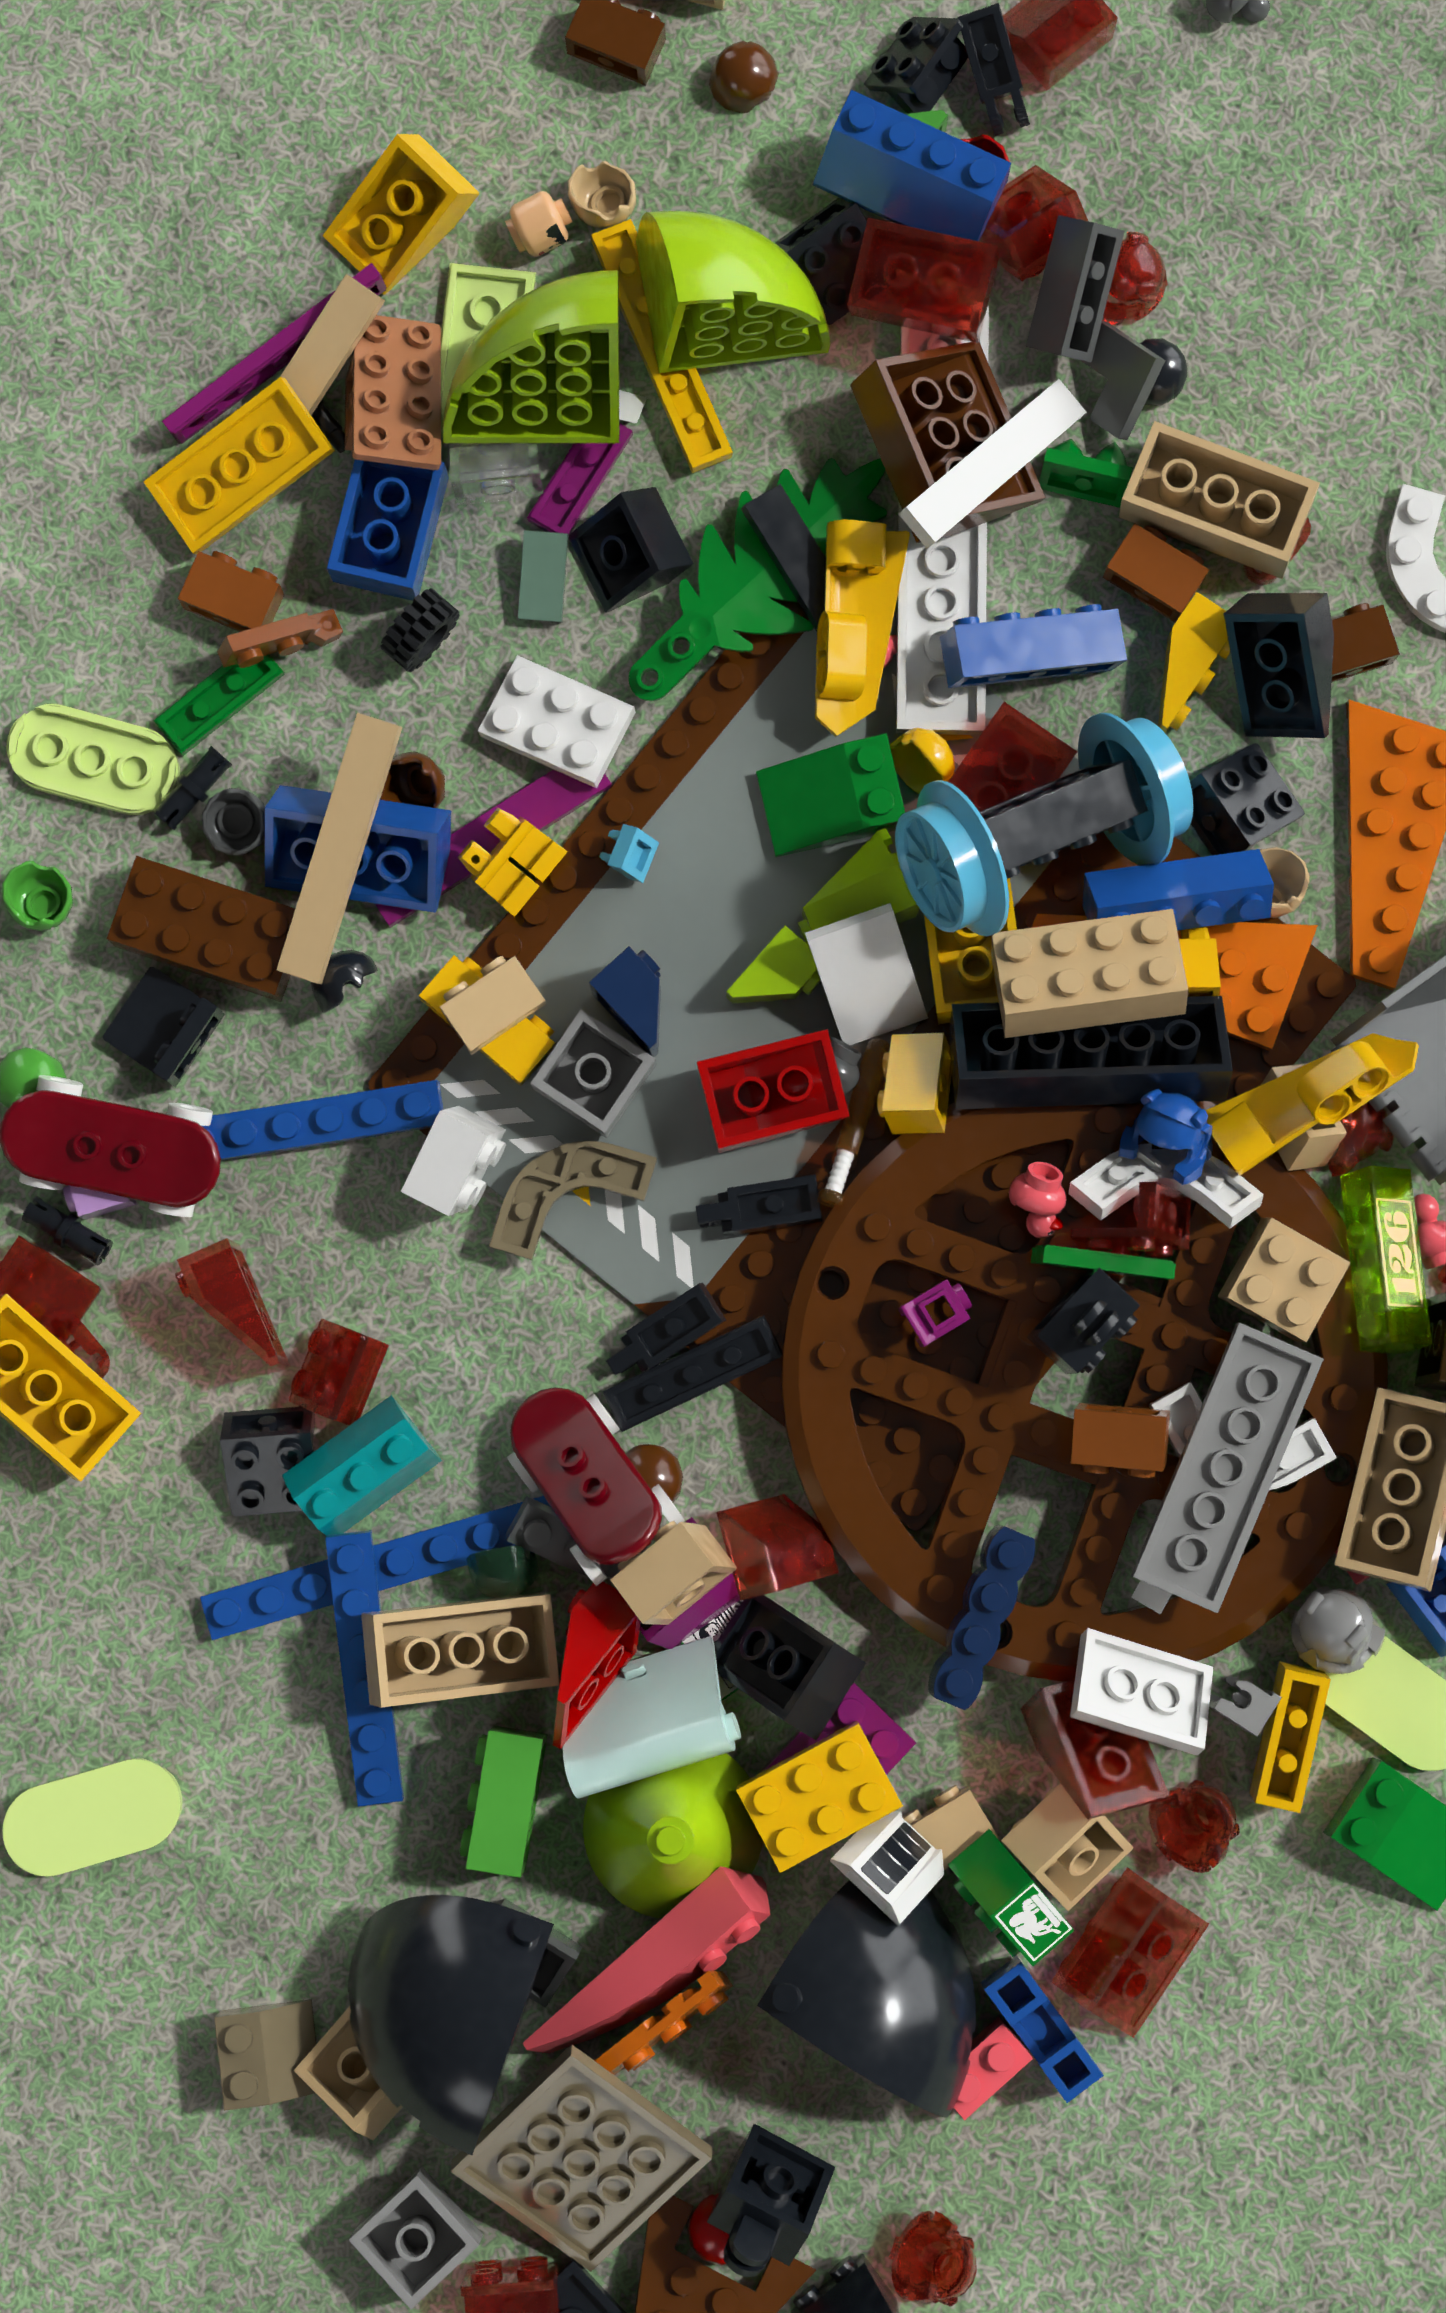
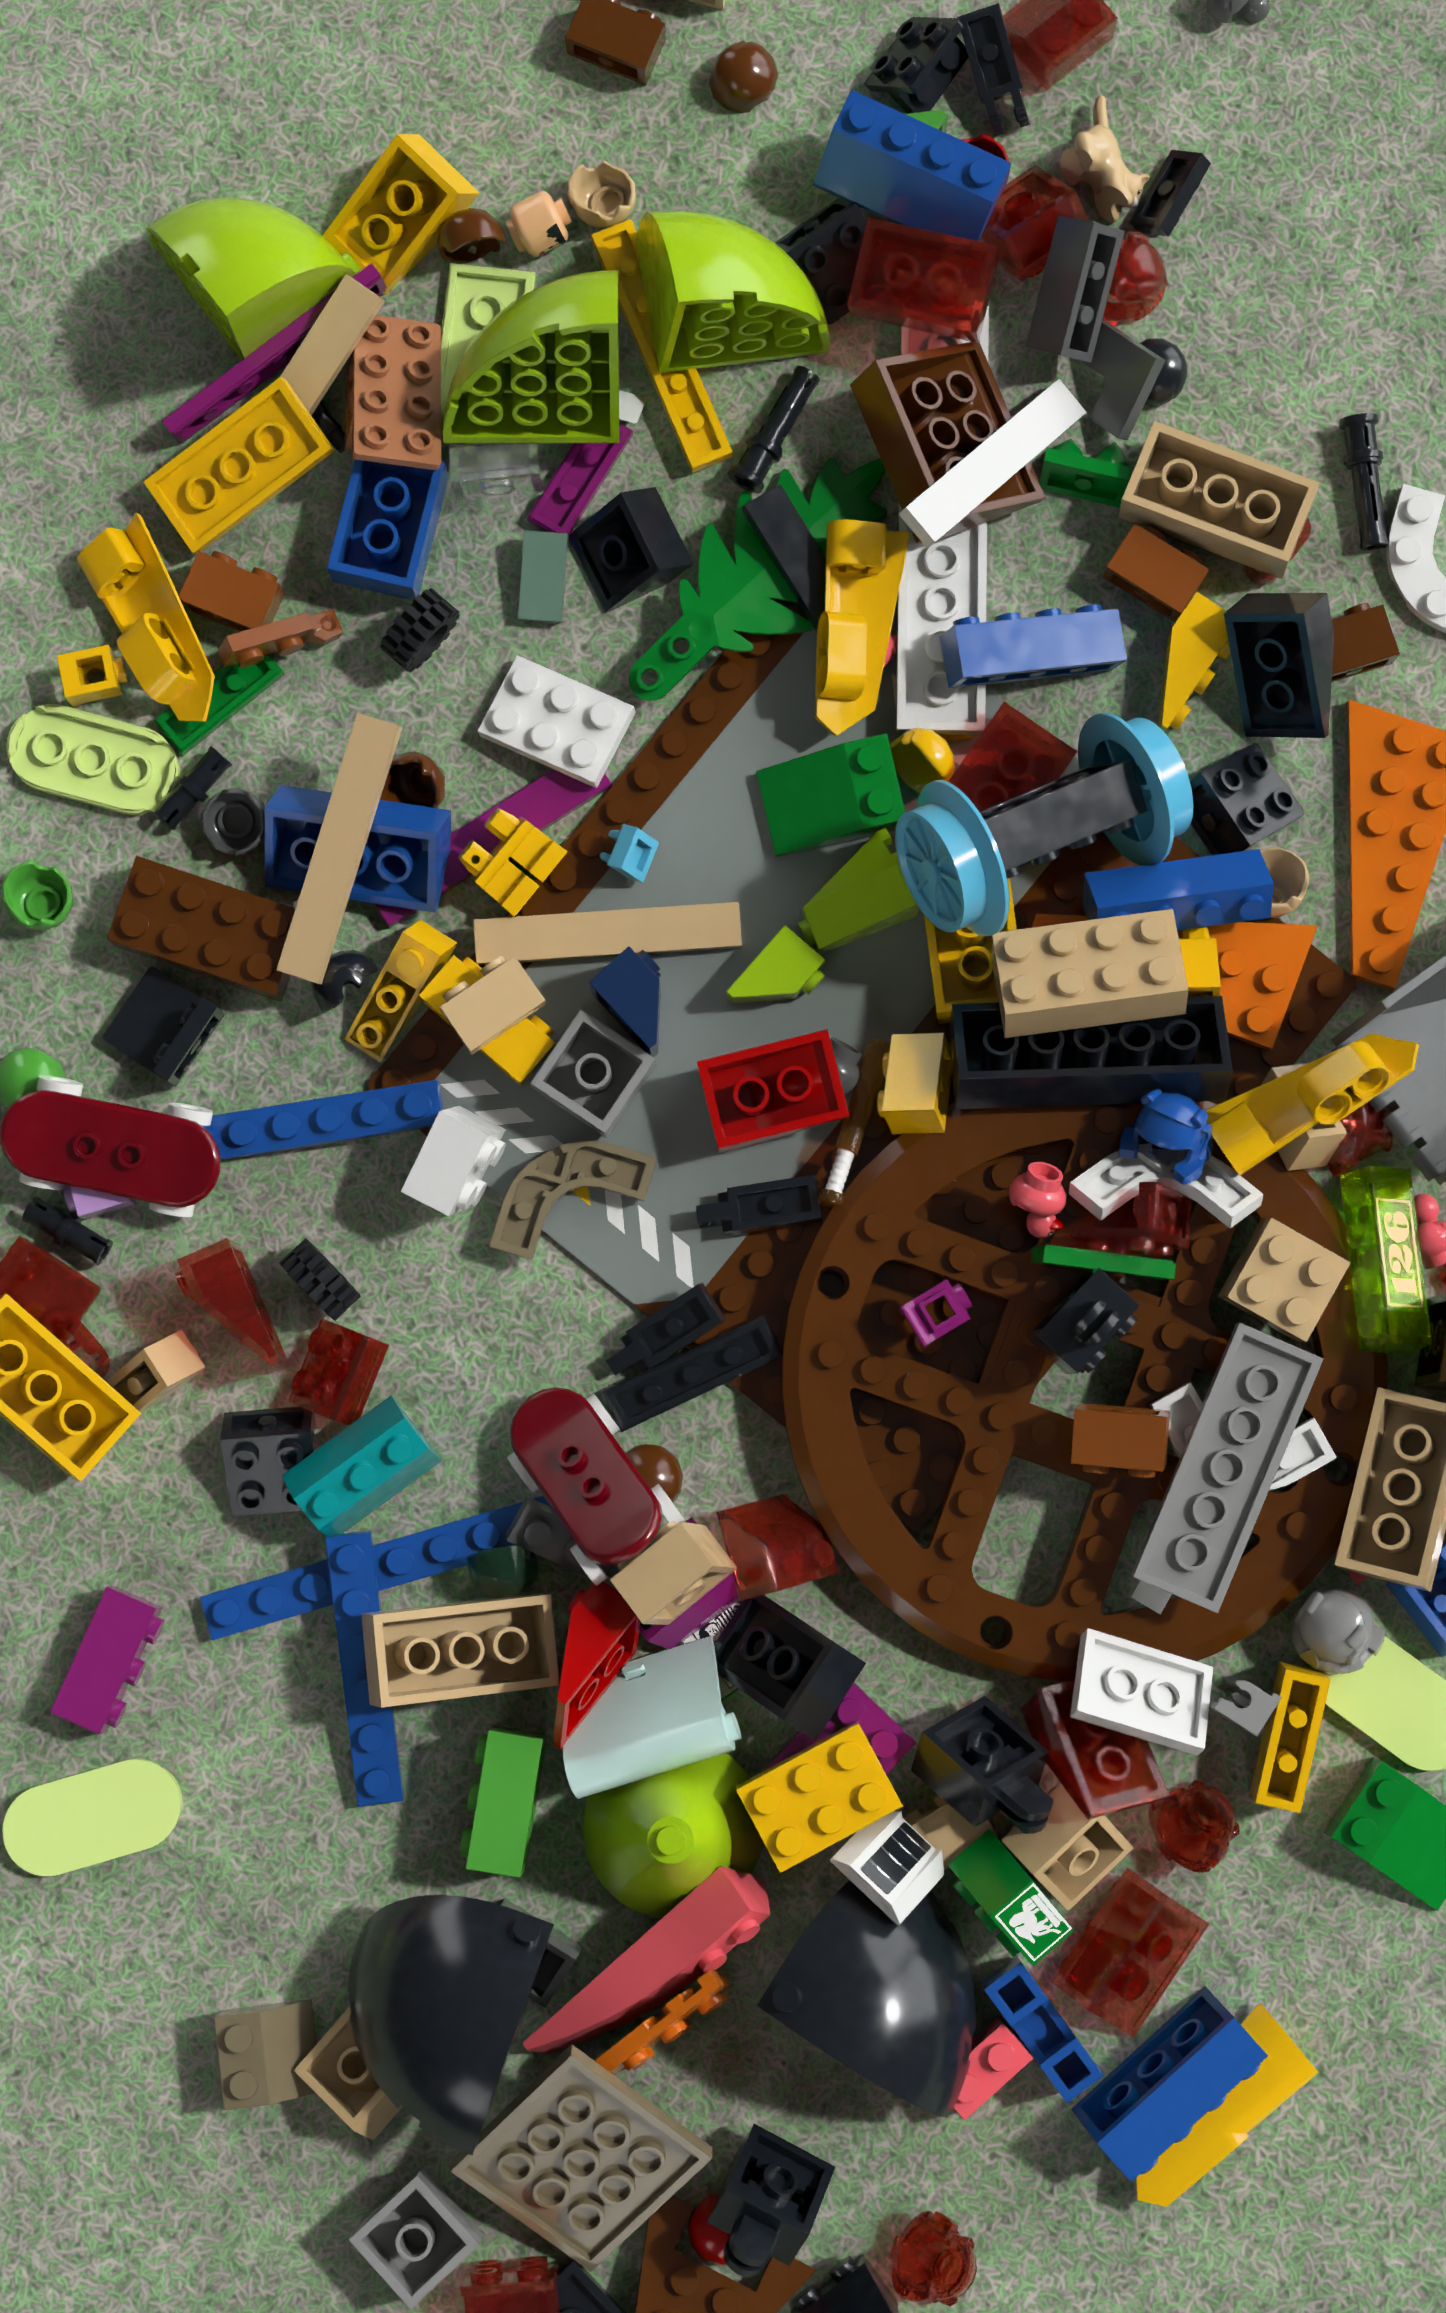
(80, 665): none -> yellow brick
(108, 1660): none -> magenta brick
(152, 619): none -> yellow panel
(157, 1371): none -> tan slope
(248, 265): none -> lime brick
(320, 1279): none -> black tyre
(395, 994): none -> yellow slope
(469, 229): none -> reddish brown hair
(608, 932): none -> tan tile
(765, 446): none -> black pin
(866, 975): white tile -> none
(976, 1628): dark blue brick -> none
(985, 1767): none -> black brick
(1099, 163): none -> tan animal
(1169, 2084): none -> blue slope
(1170, 193): none -> black plate
(1227, 2126): none -> yellow panel
(1363, 462): none -> black pin

